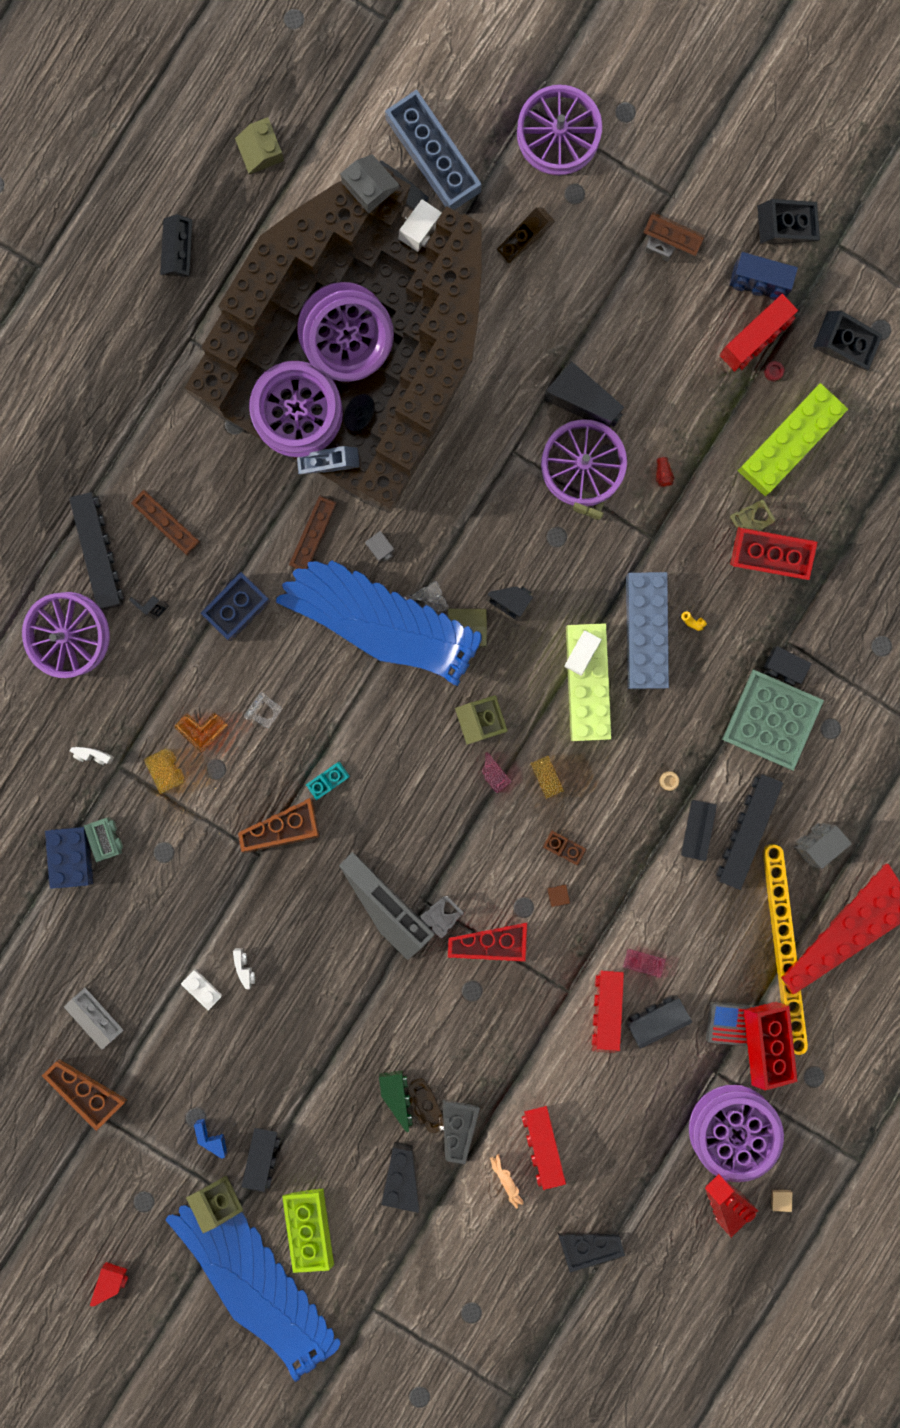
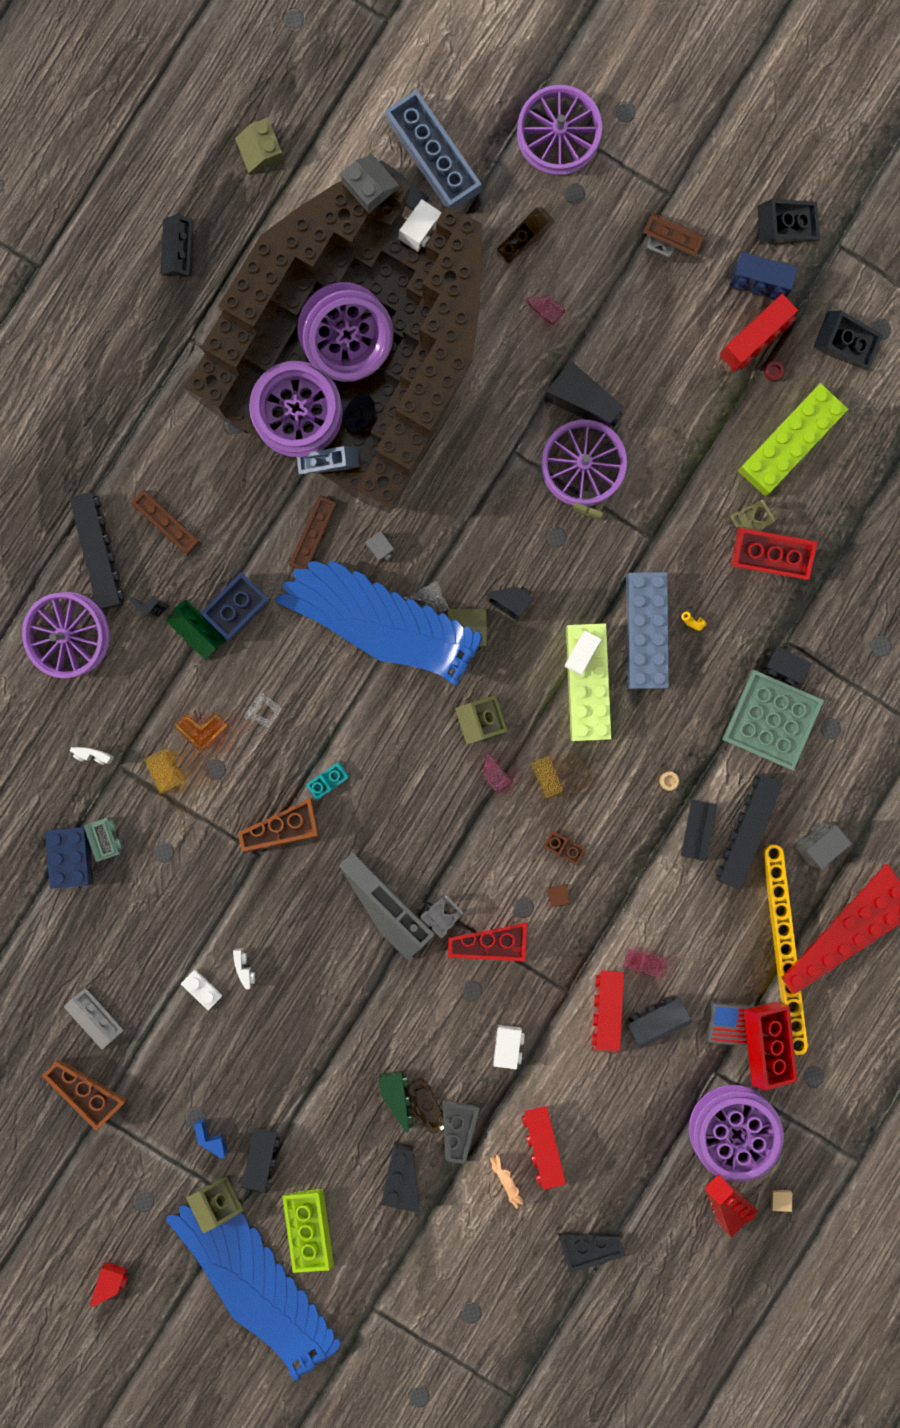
(195, 629): none -> dark green panel
(507, 1047): none -> white brick
(546, 308): none -> clear pink slope
(664, 474): clear red cone -> none

